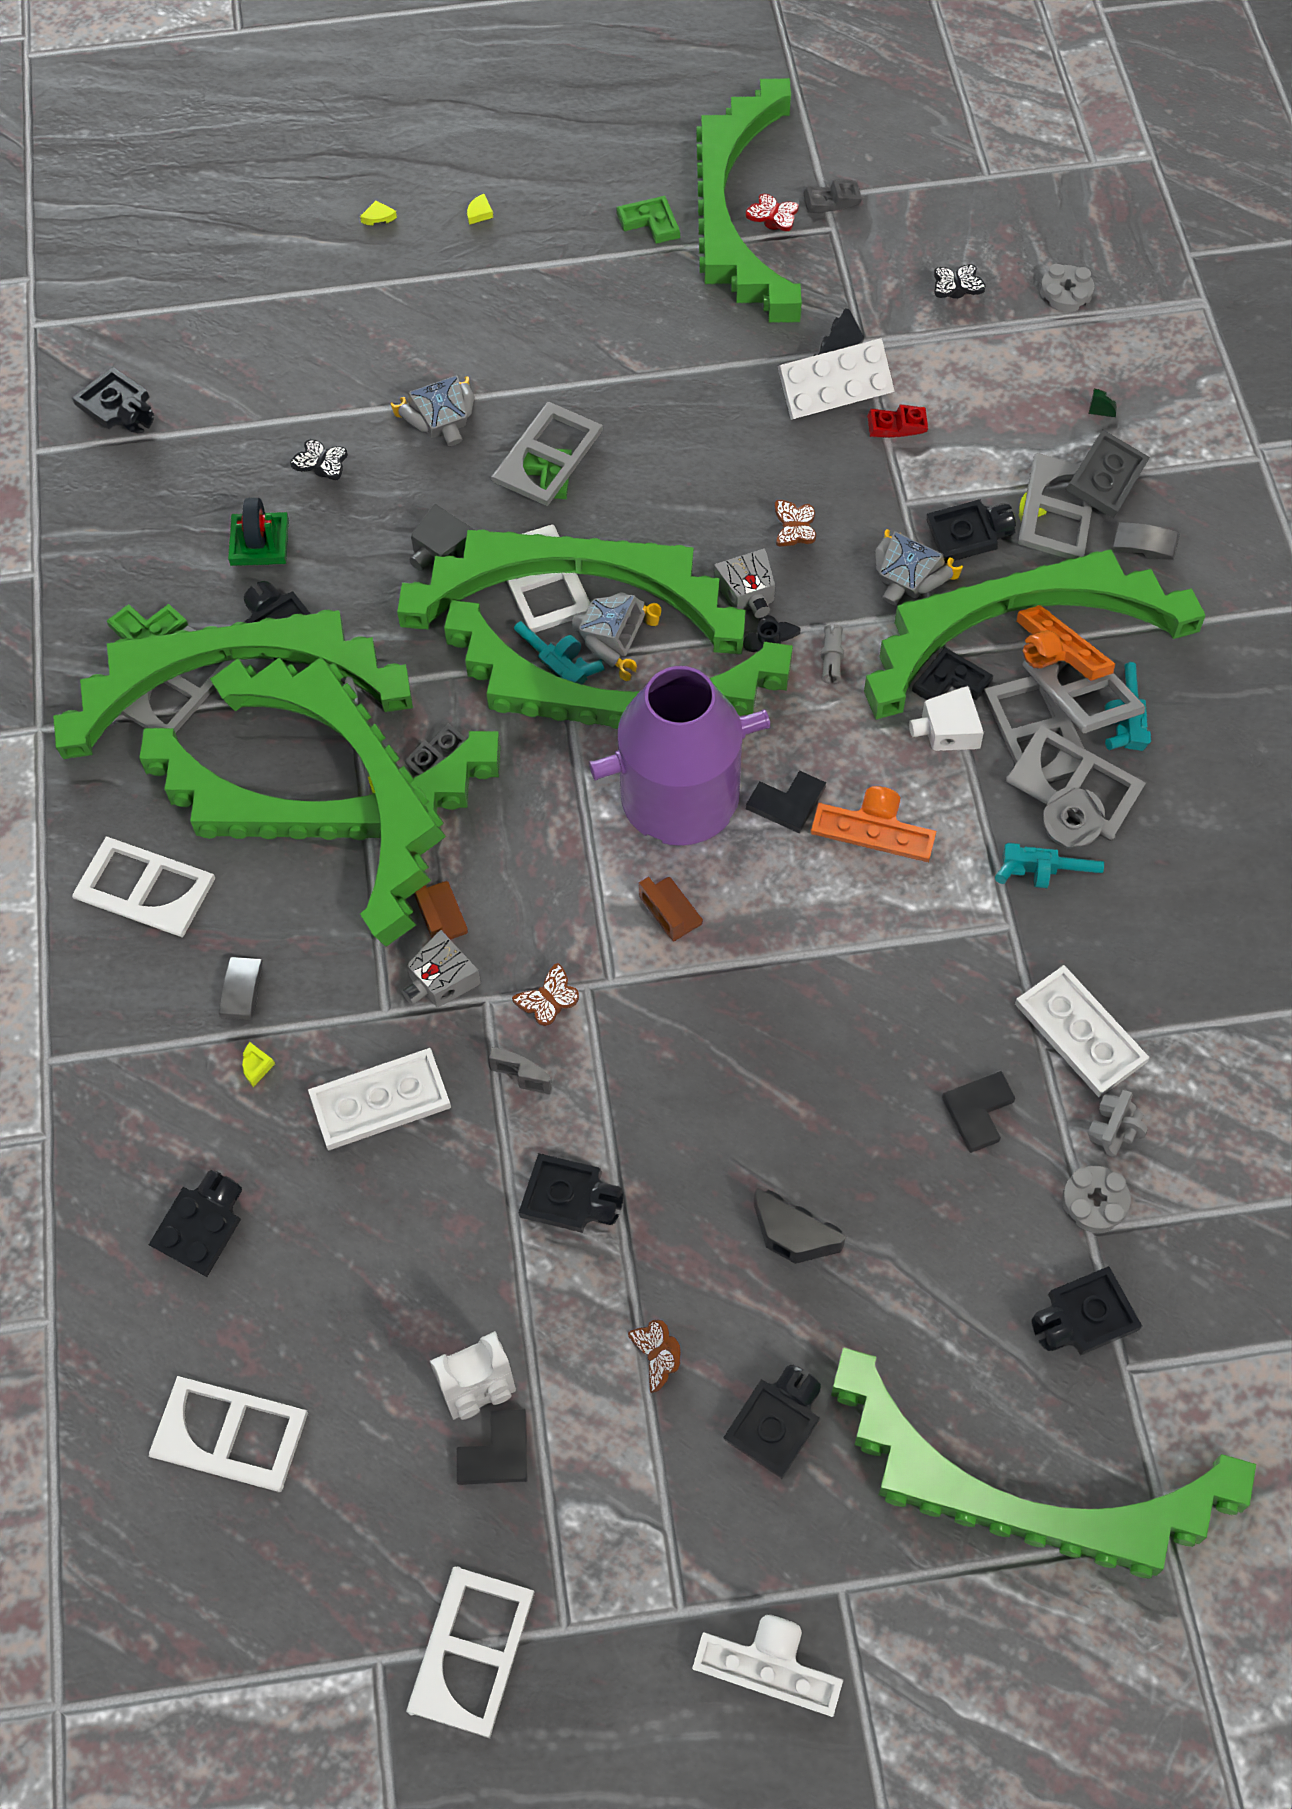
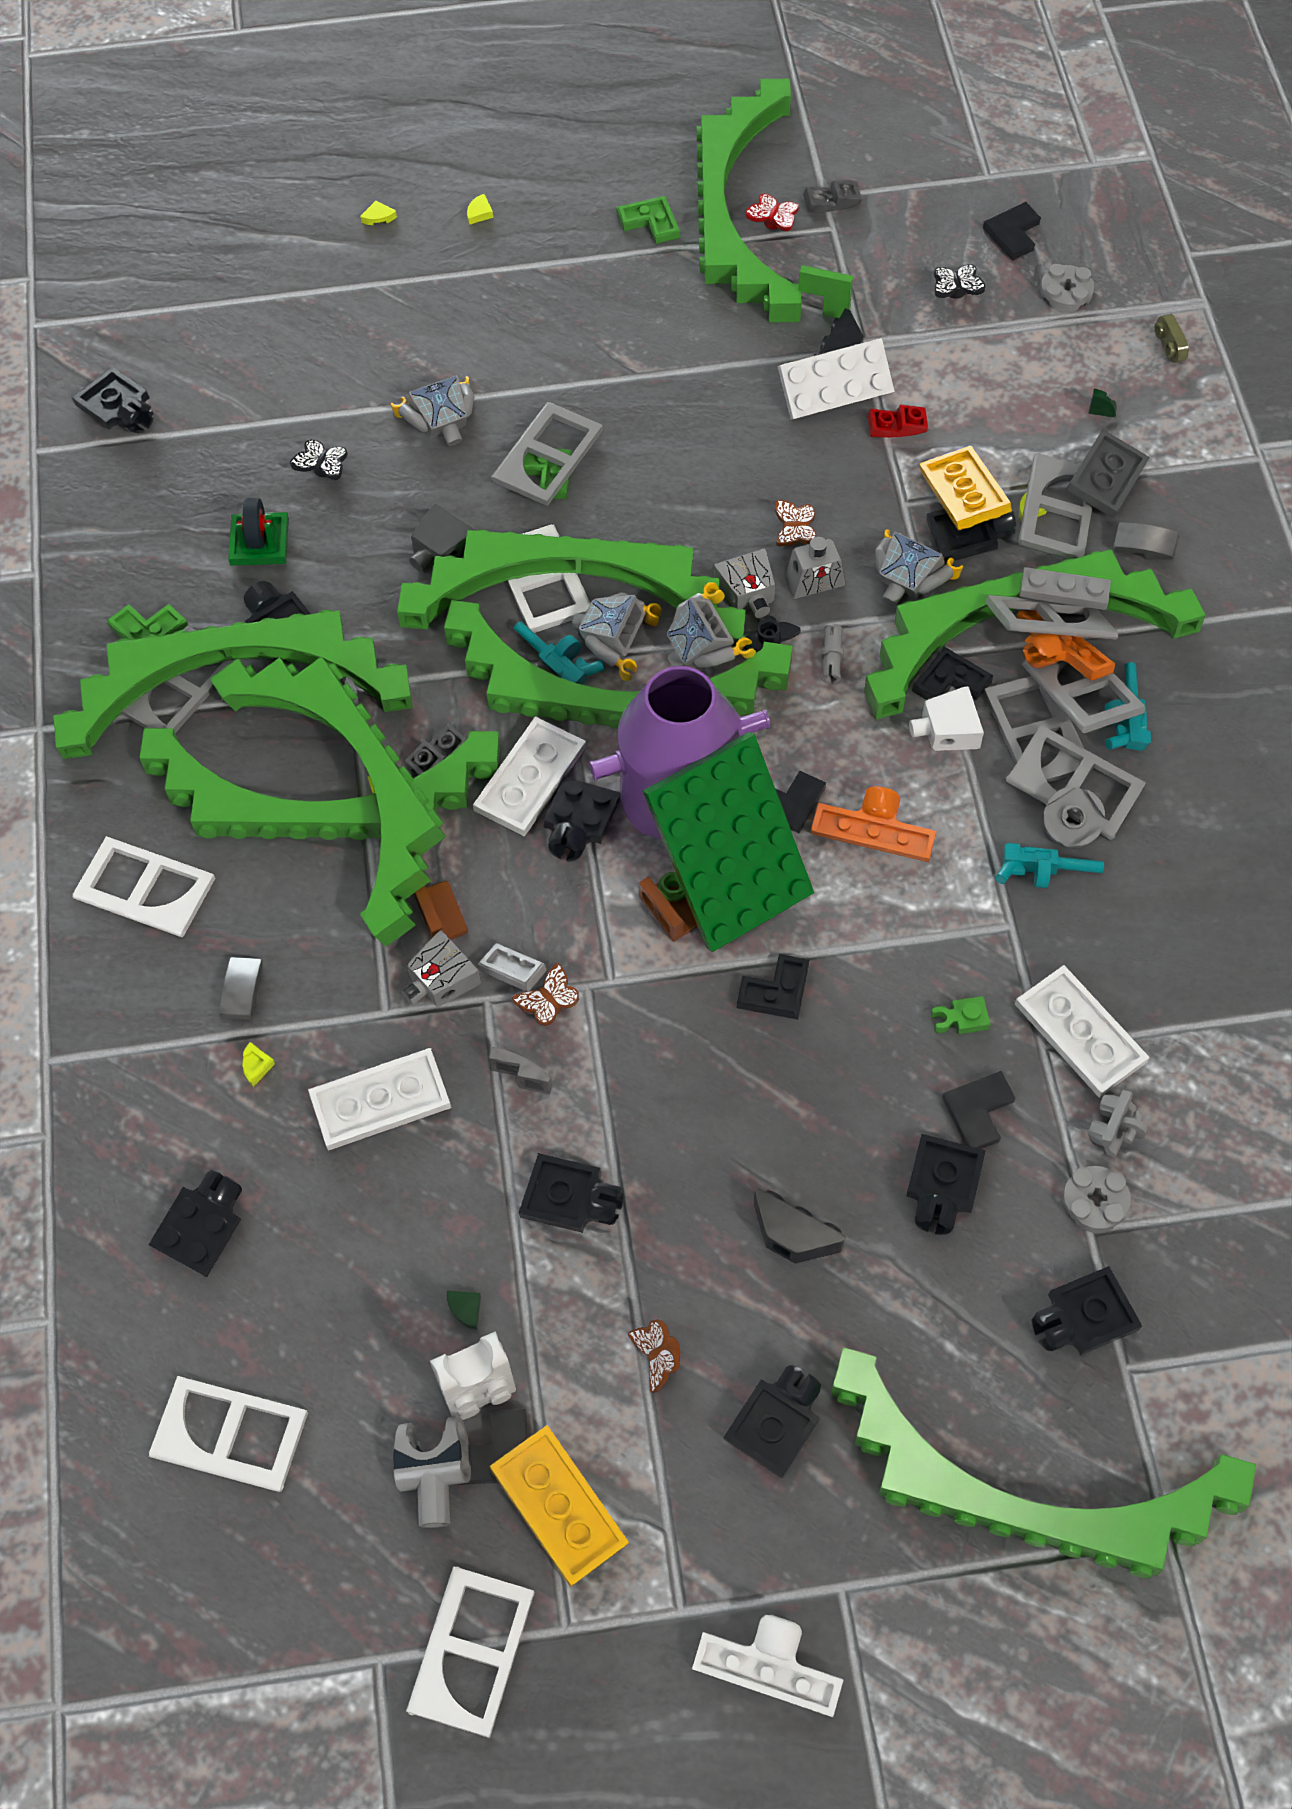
(432, 1470): none -> light grey connector
(465, 1307): none -> dark green tile
(512, 967): none -> light grey plate
(529, 776): none -> white plate
(558, 1505): none -> yellow plate
(579, 816): none -> black plate
(668, 880): none -> bright green plate
(700, 633): none -> light grey torso
(729, 841): none -> green plate
(780, 996): none -> black tile
(814, 568): none -> light grey torso
(832, 285): none -> bright green tile
(944, 1181): none -> black plate
(965, 488): none -> yellow plate
(966, 1014): none -> bright green plate
(1009, 227): none -> black tile
(1065, 588): none -> light grey plate
(1093, 627): none -> light grey window
(1172, 338): none -> olive plate

